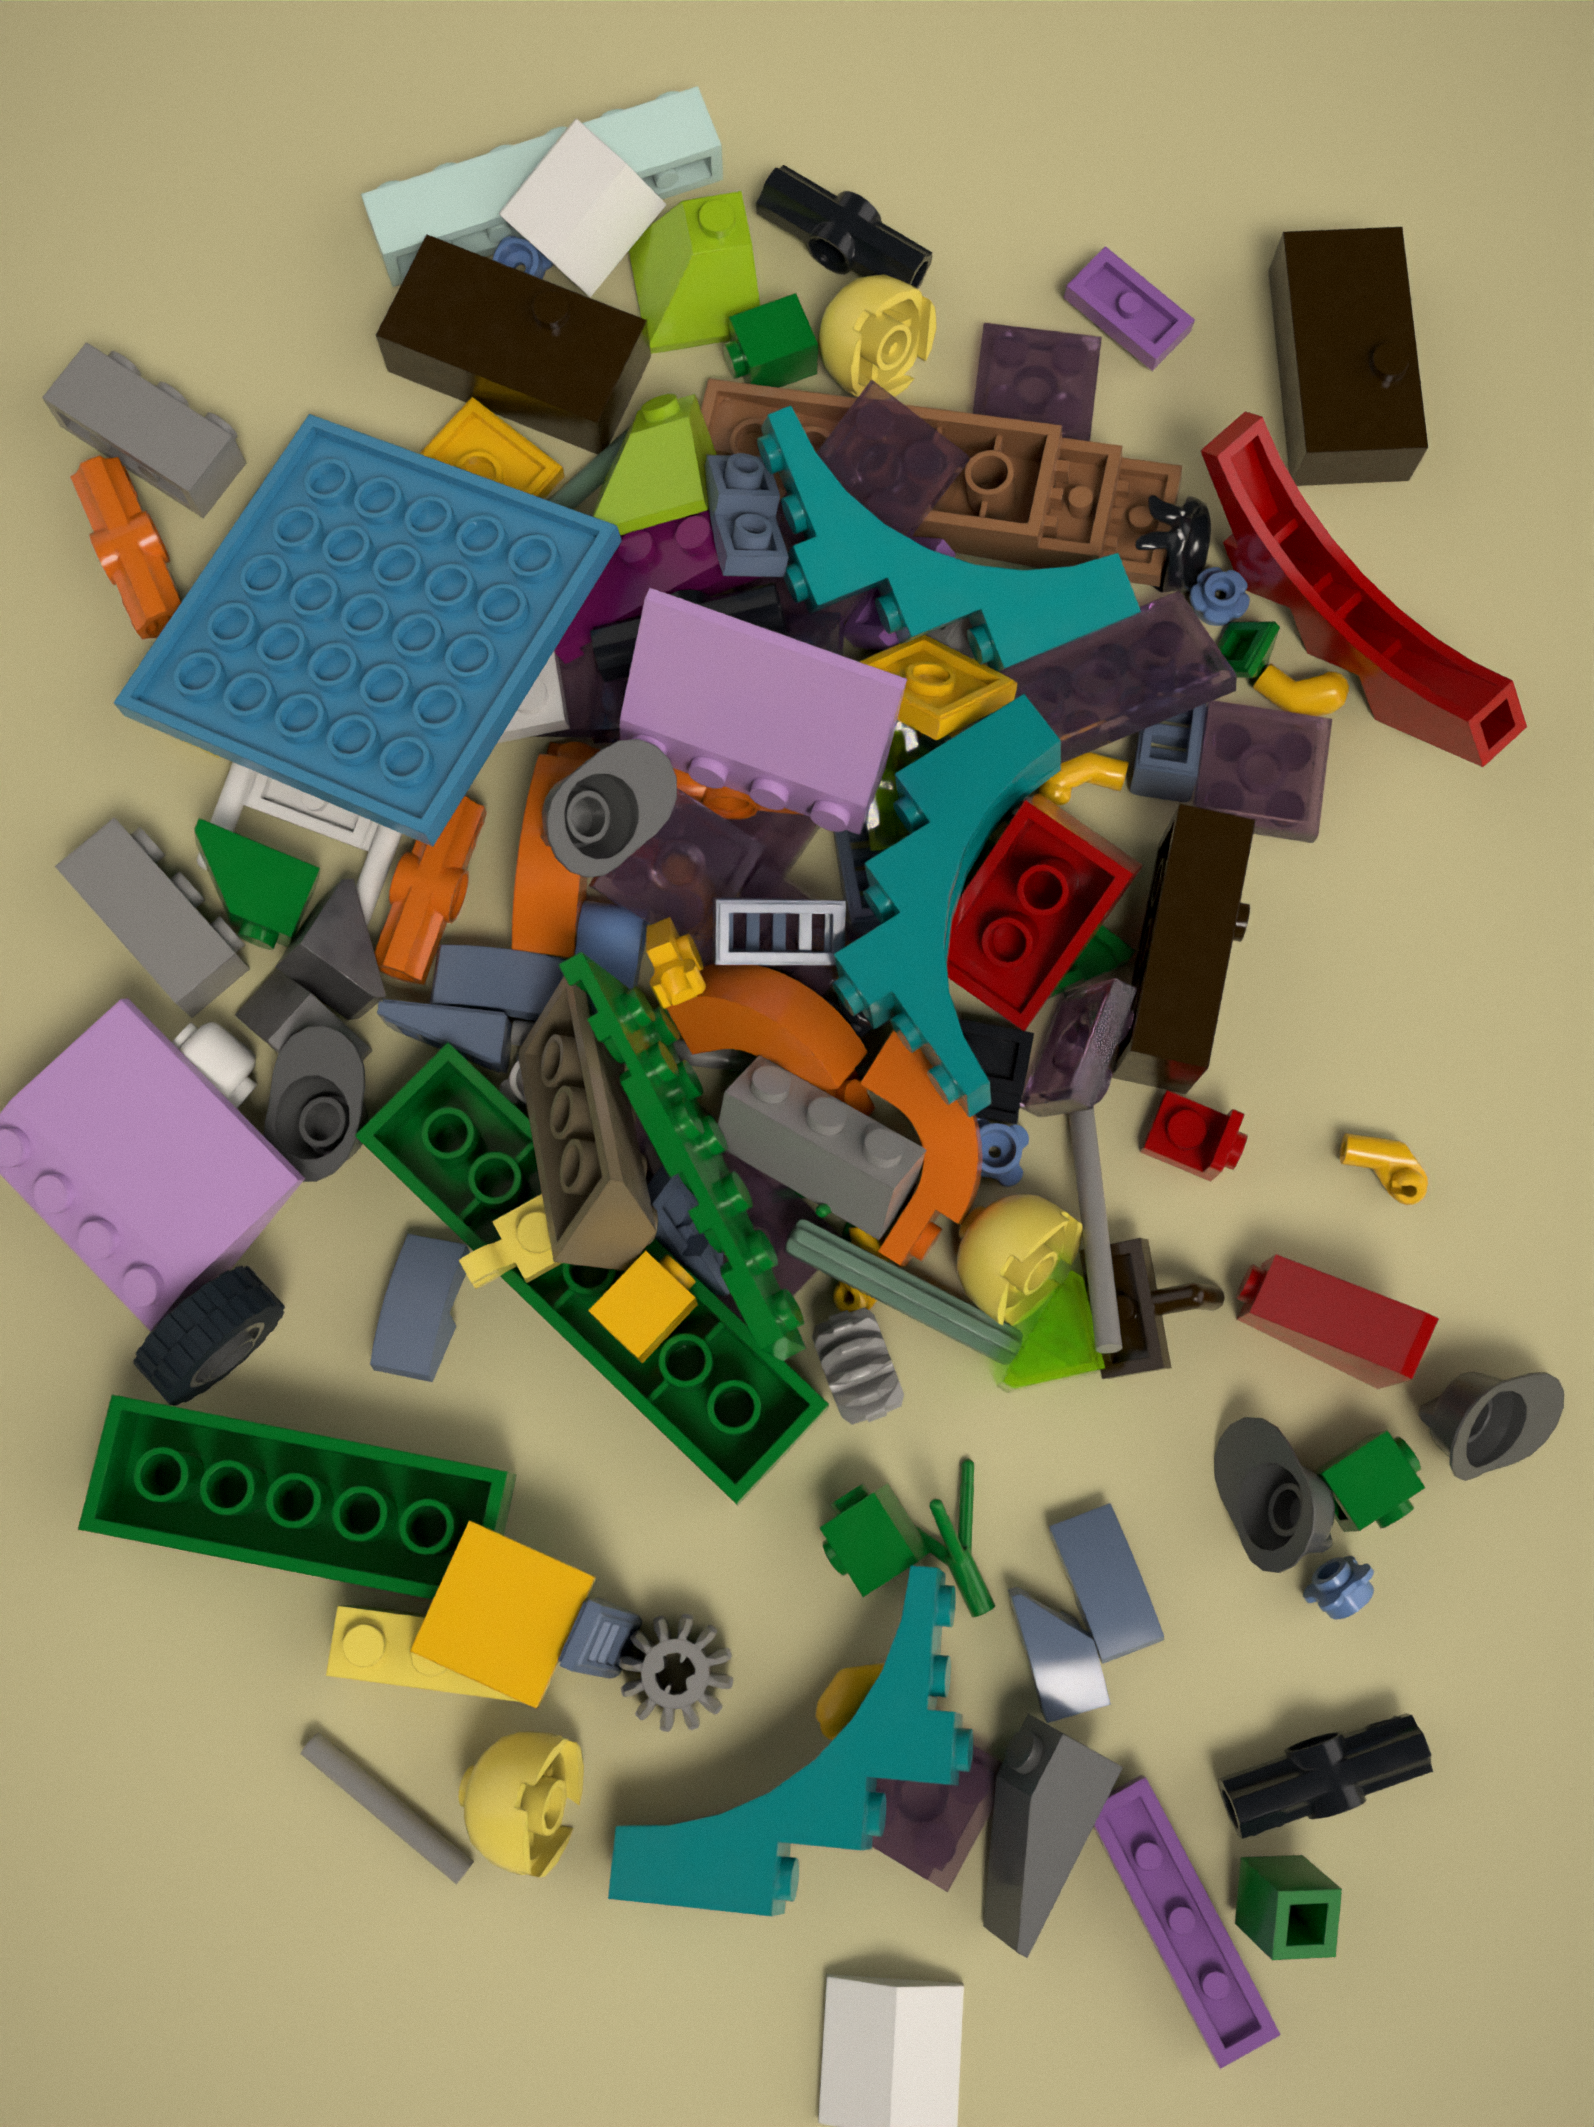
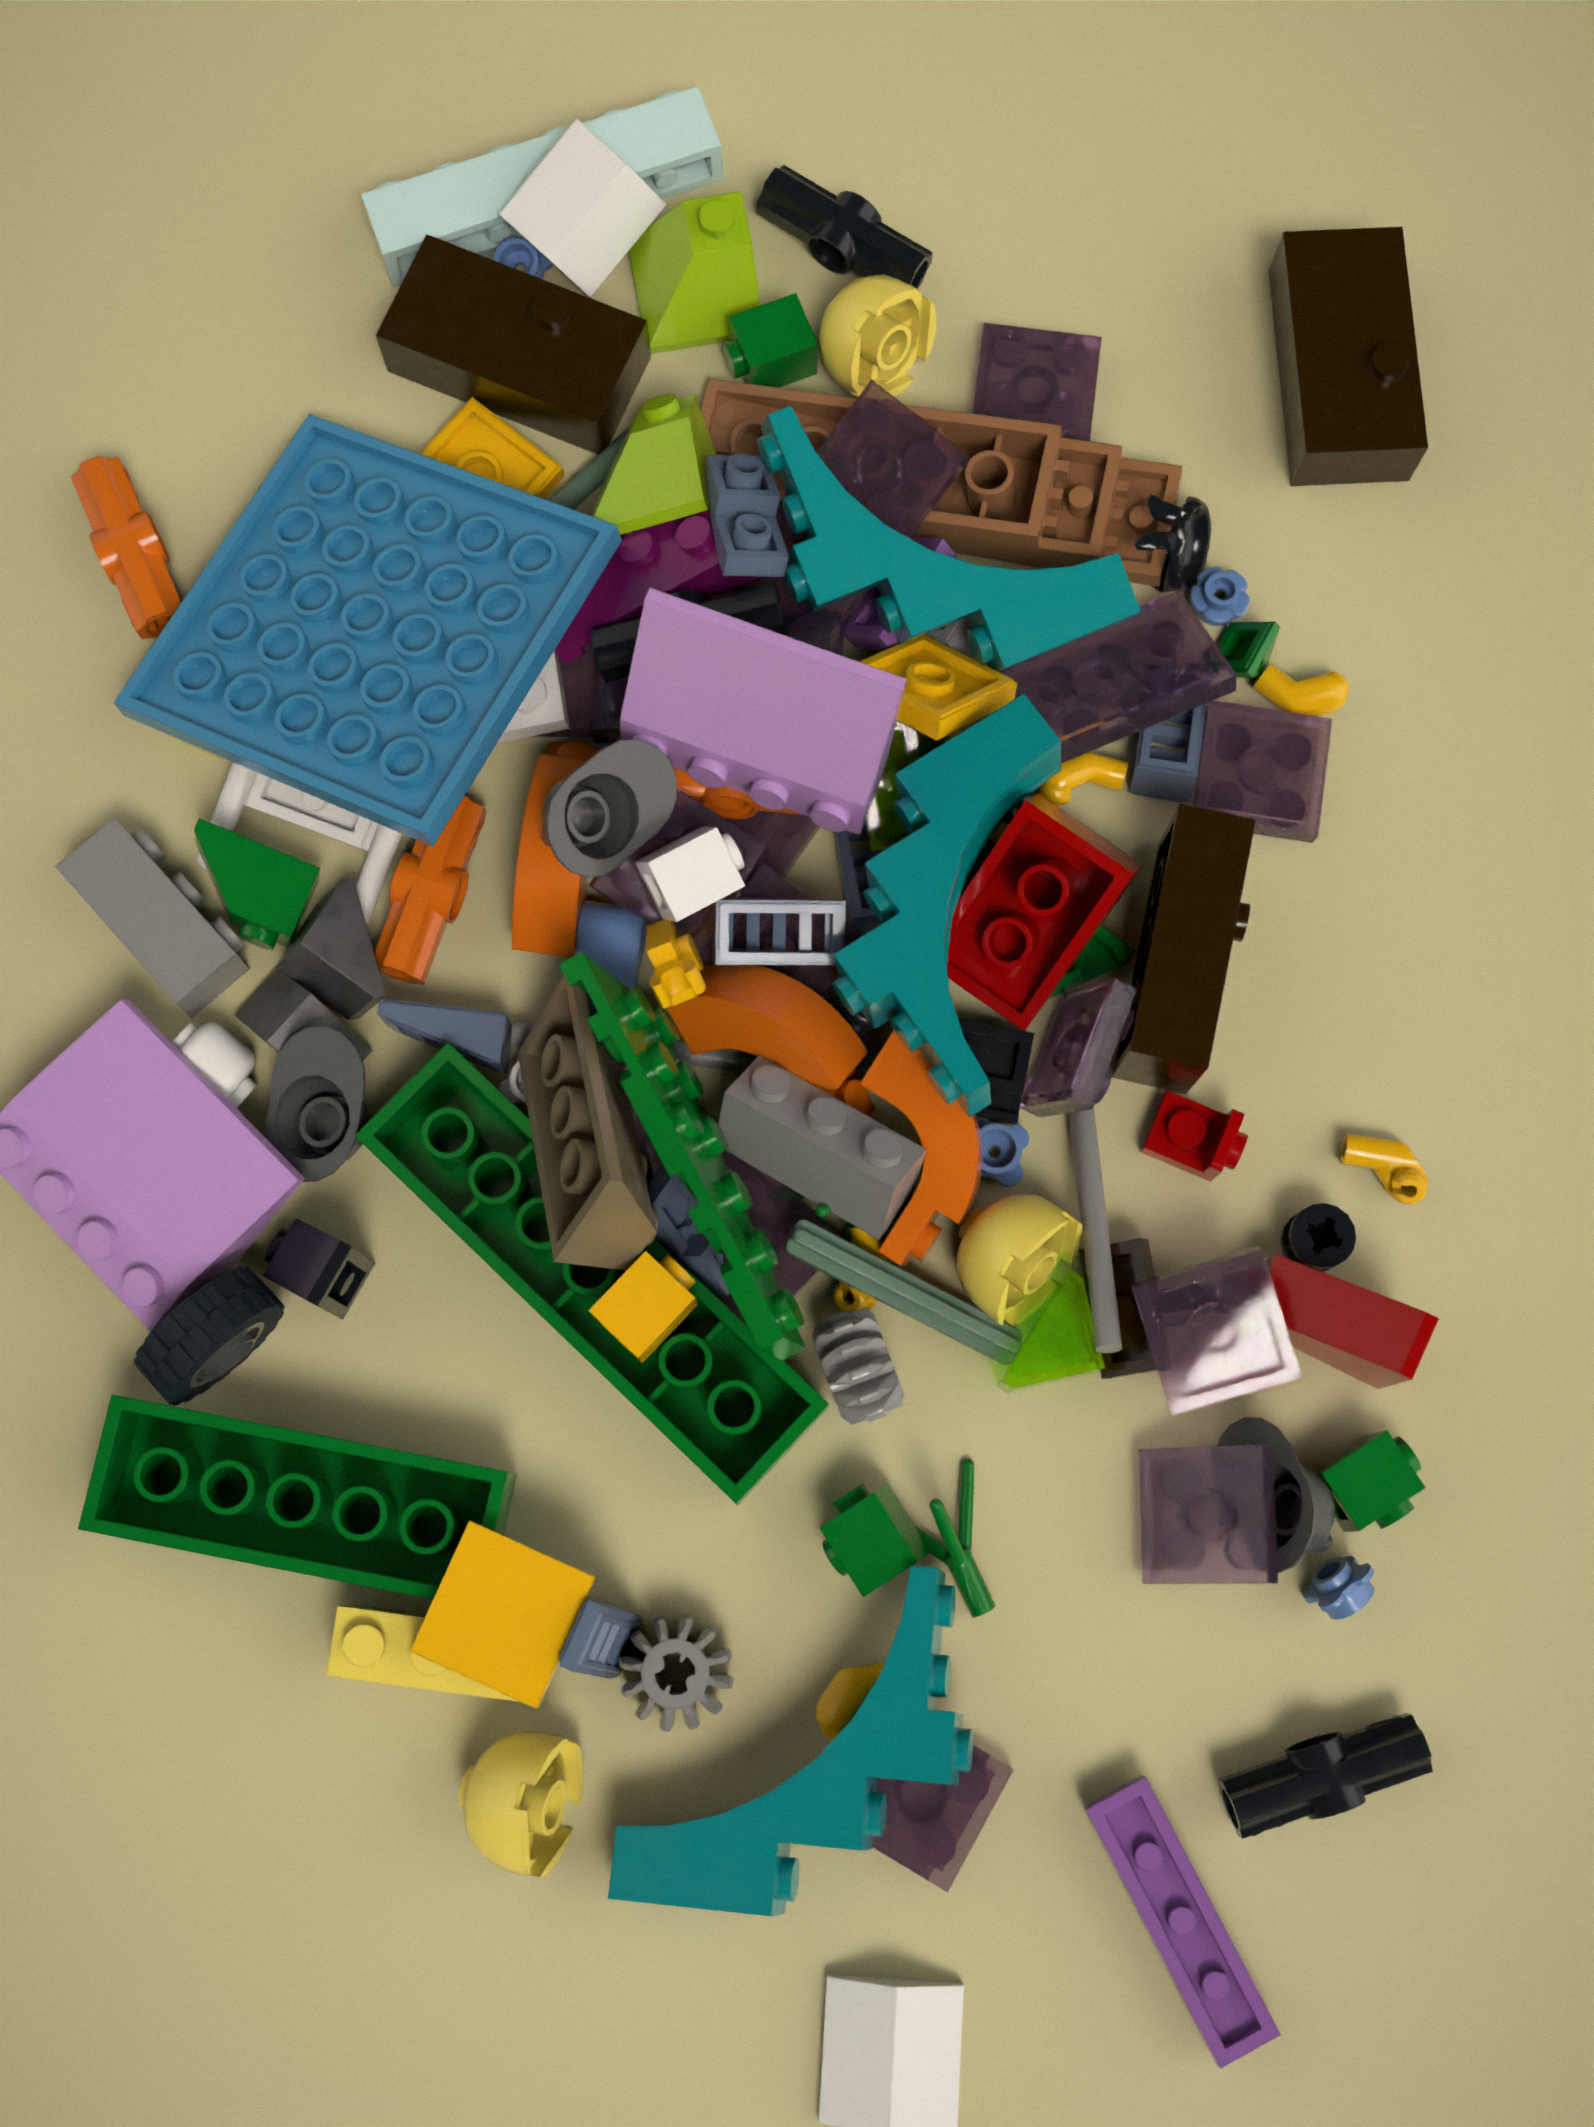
(146, 427): light grey brick -> none
(317, 1267): none -> black slope
(387, 1807): light grey bar -> none
(417, 1307): sand blue slope -> none
(495, 980): sand blue slope -> none
(522, 1244): light yellow plate -> none
(692, 872): none -> white brick
(1041, 1819): dark grey slope -> none
(1060, 1659): sand blue slope -> none
(1106, 1583): sand blue slope -> none
(1128, 308): medium lavender plate -> none
(1208, 1515): none -> plate
(1216, 1330): none -> plate
(1288, 1907): green brick -> none
(1310, 1245): none -> black wheel
(1342, 616): red arch -> none
(1493, 1420): dark grey piece -> none

